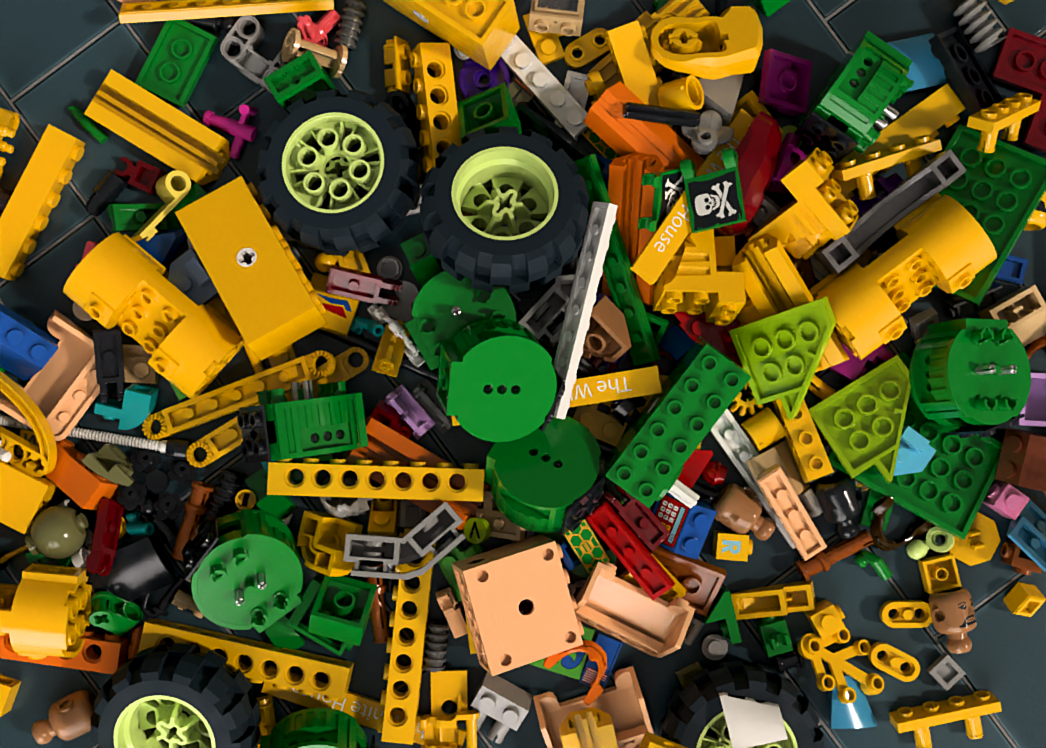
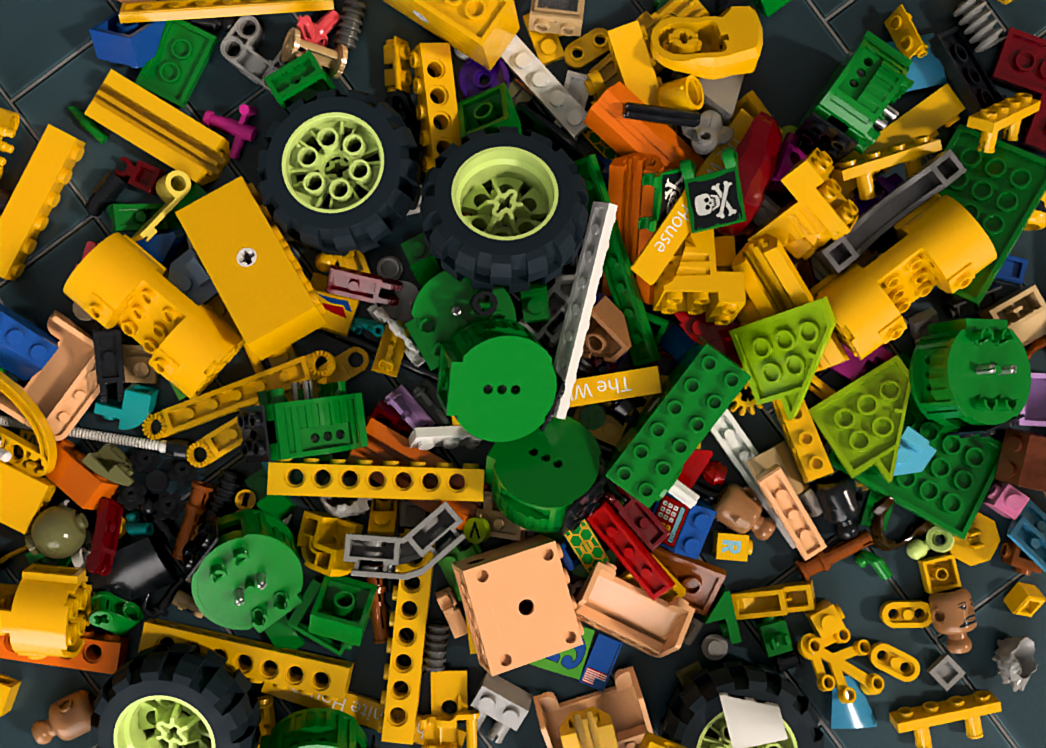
(126, 42): none -> blue slope
(135, 641): orange piece -> none
(447, 436): none -> white plate
(491, 298): none -> black bush
(535, 303): none -> green slope
(592, 416): none -> green piece
(596, 654): orange helmet -> none
(763, 429): yellow piece -> none
(785, 82): magenta plate -> none
(905, 34): none -> yellow hinge
(1015, 661): none -> light grey hair

